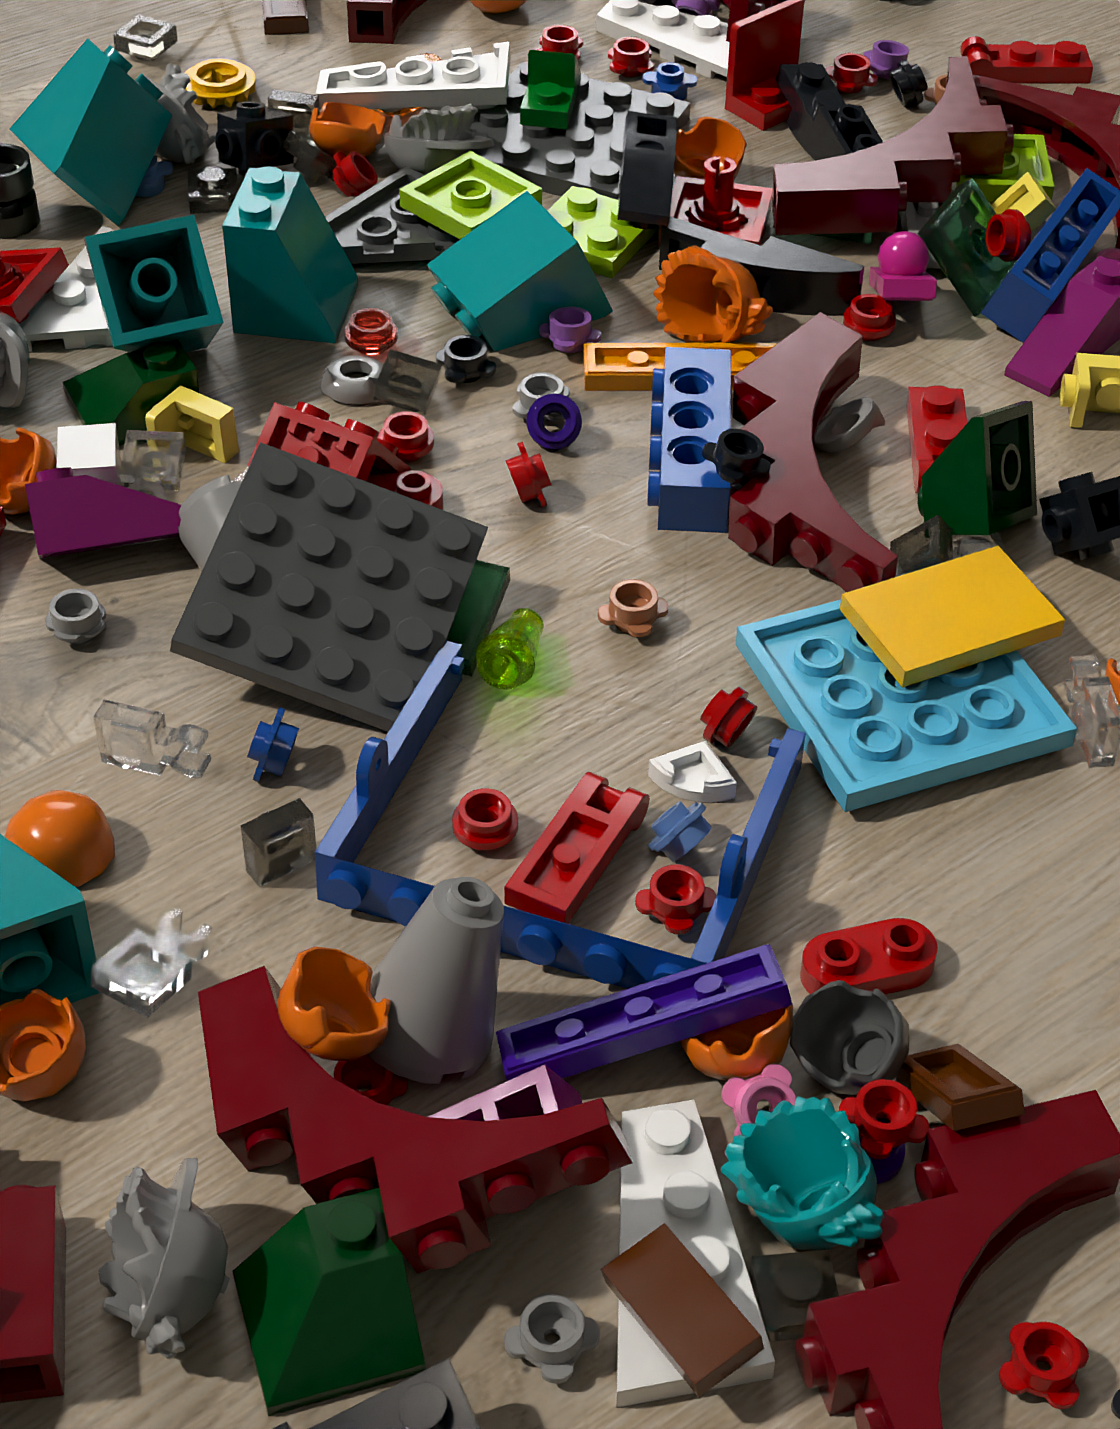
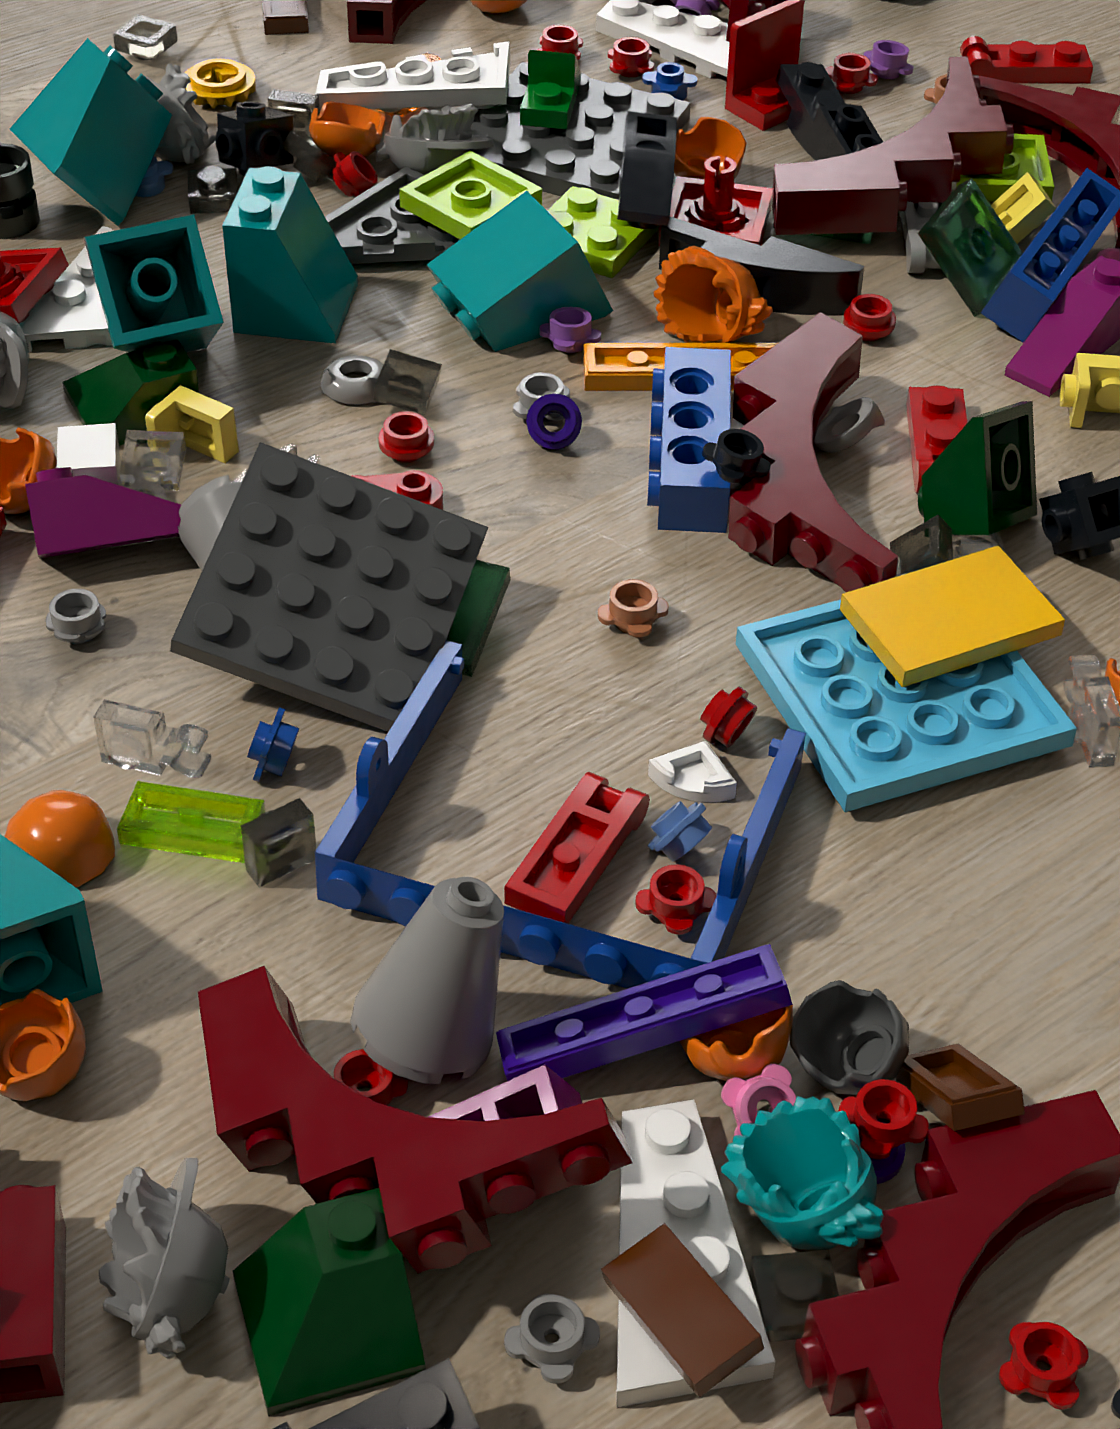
(149, 969): clear plate -> none
(188, 830): none -> clear neon green tile
(314, 437): red bracket -> none
(331, 1007): orange hair -> none
(370, 331): clear red plate -> none
(465, 359): black plate -> none
(485, 819): red plate -> none
(510, 651): clear neon green cone -> none
(528, 475): red plate -> none
(877, 955): red plate -> none
(902, 269): dark pink tile -> none
(908, 83): black plate -> none
(1008, 235): red plate -> none

